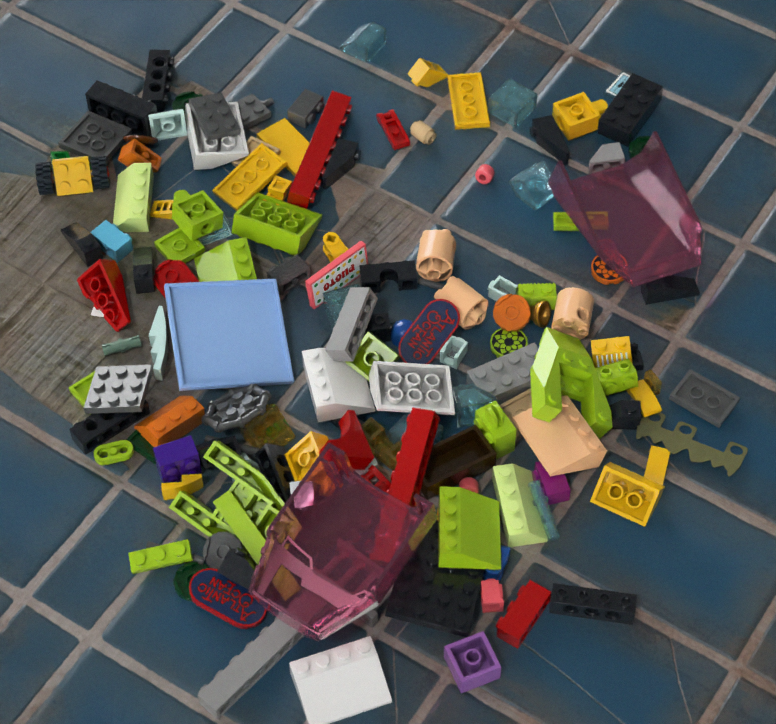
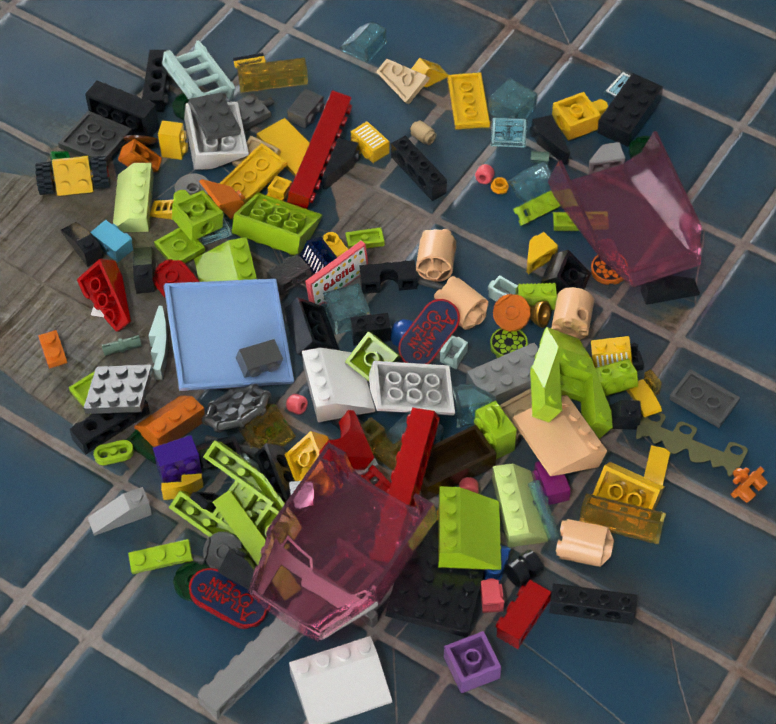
(52, 349): none -> orange plate
(121, 511): none -> light grey slope
(168, 124): light aqua slope -> none
(172, 140): none -> yellow brick
(185, 82): none -> light aqua fence
(190, 183): none -> light grey dish
(204, 499): none -> black tile
(224, 196): none -> orange slope
(249, 59): none -> sticker
(259, 358): none -> dark grey brick
(272, 75): none -> clear yellow brick
(297, 404): none -> coral piece
(309, 326): none -> black slope
(317, 254): none -> clear blue brick
(351, 324): light grey brick -> none
(370, 141): none -> yellow brick
(370, 237): none -> lime plate
(393, 129): red plate -> none
(402, 79): none -> tan wing
(418, 168): none -> black brick
(499, 185): none -> light orange plate
(508, 132): none -> clear light blue tile
(525, 567): none -> black wheel
(536, 207): none -> lime plate
(539, 156): none -> sand green slope
(540, 251): none -> yellow slope
(566, 272): none -> black slope
(584, 543): none -> light nougat cylinder
(623, 518): none -> clear yellow brick
(743, 490): none -> orange hips

